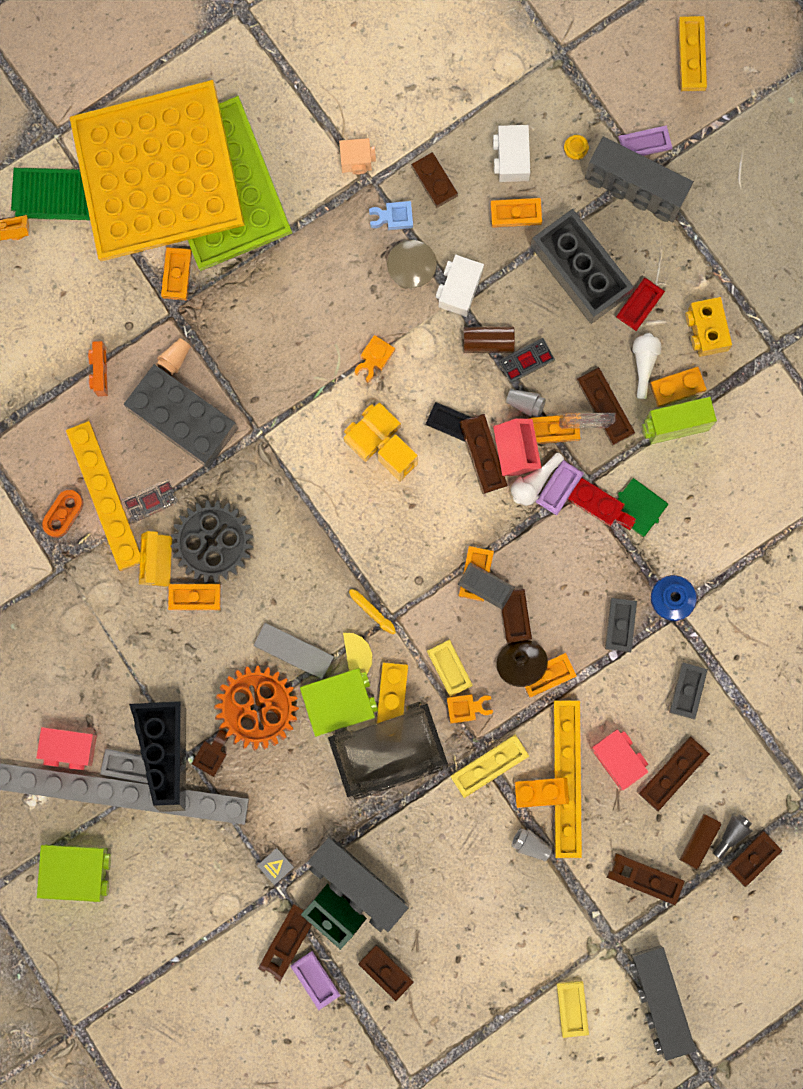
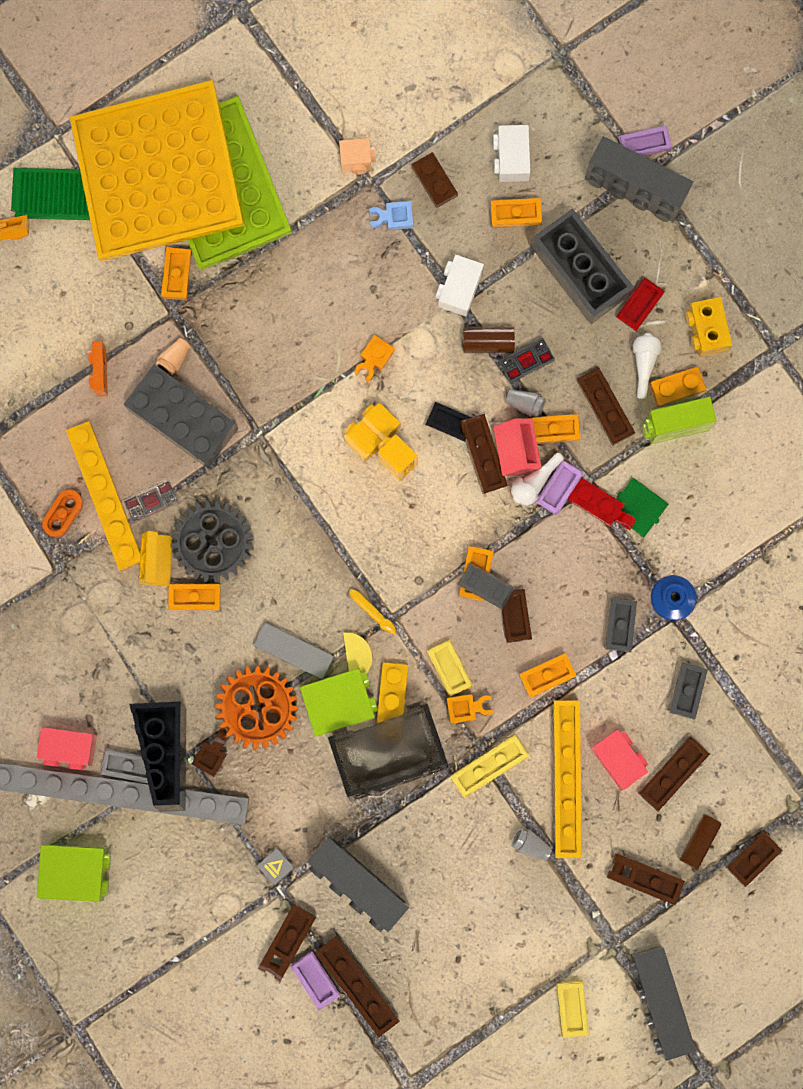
(333, 917): dark green brick -> none
(357, 986): none -> reddish brown plate
(385, 972): reddish brown plate -> none
(411, 264): dark tan dish -> none
(522, 672): dark brown dish -> none
(541, 792): light orange plate -> none
(576, 147): yellow plate -> none
(587, 420): clear tile -> none
(692, 53): yellow plate -> none
(736, 830): flat silver cone -> none

